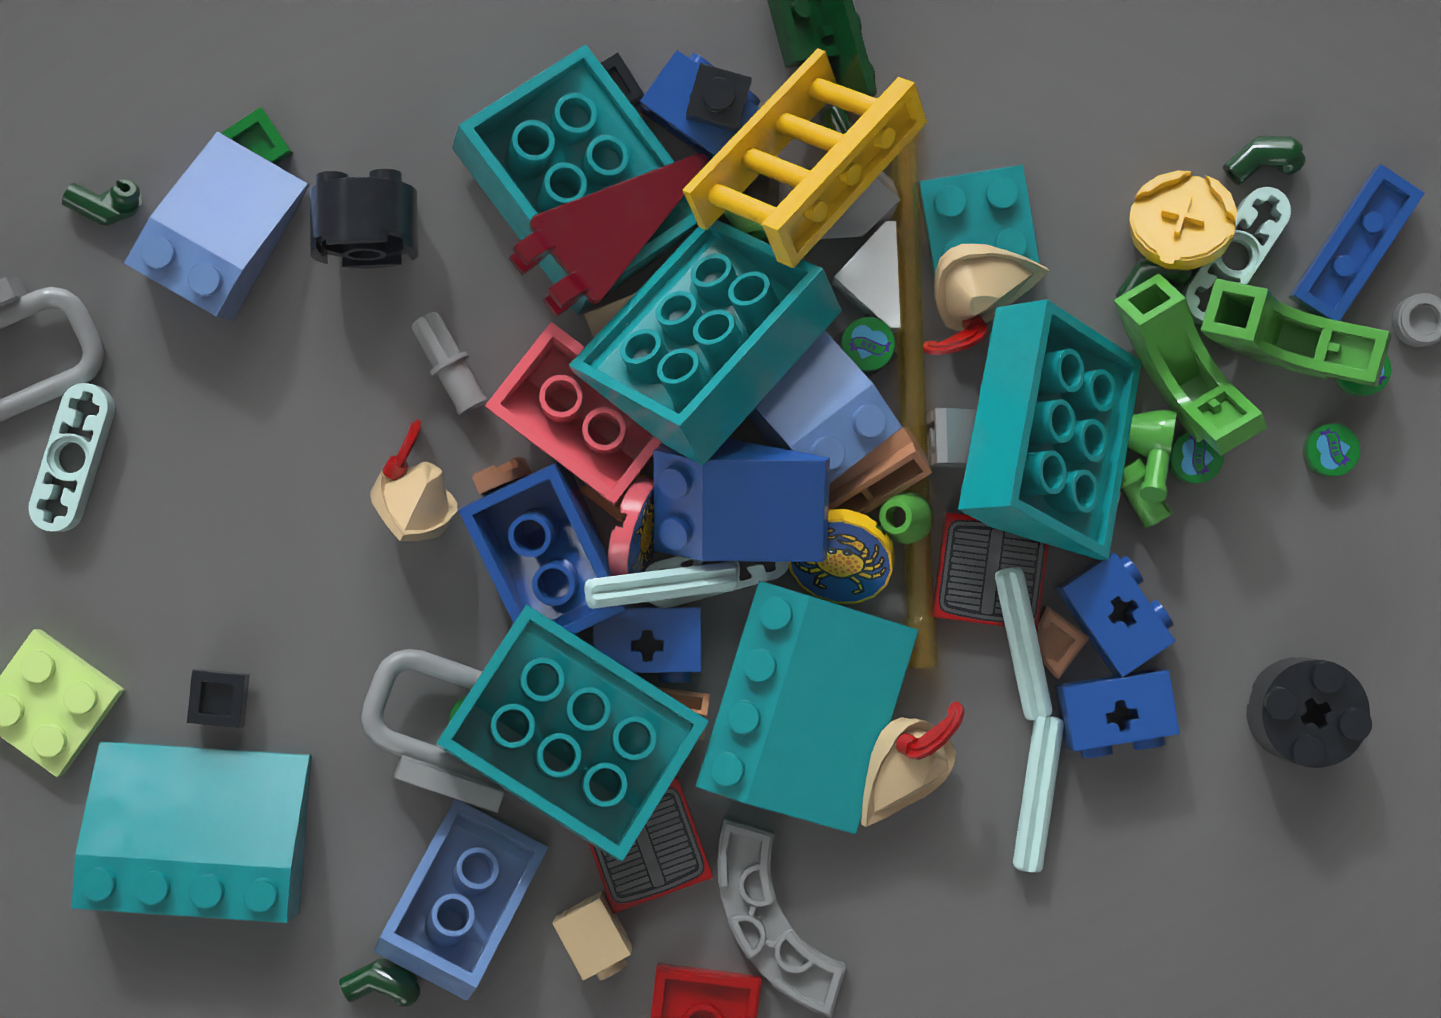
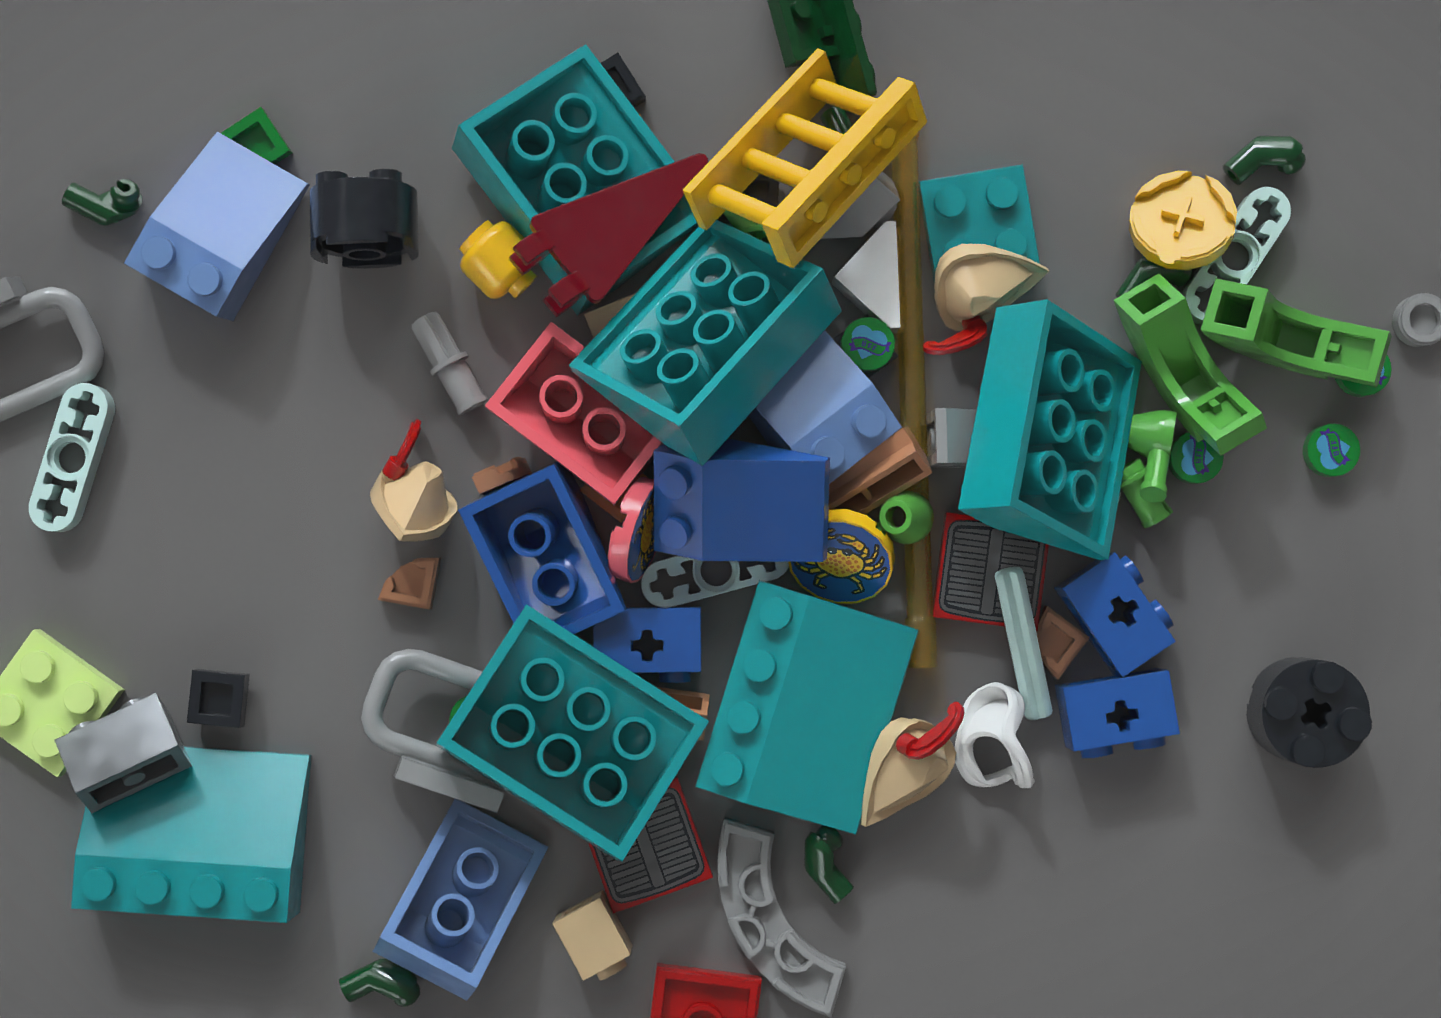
(122, 752): none -> brick
(413, 584): none -> nougat tile
(488, 261): none -> yellow head
(660, 584): light aqua axle -> none
(669, 99): blue brick -> none
(718, 97): black plate -> none
(820, 863): none -> dark green arm
(997, 713): none -> white piece
(1038, 794): light aqua axle -> none
(1356, 244): blue plate -> none

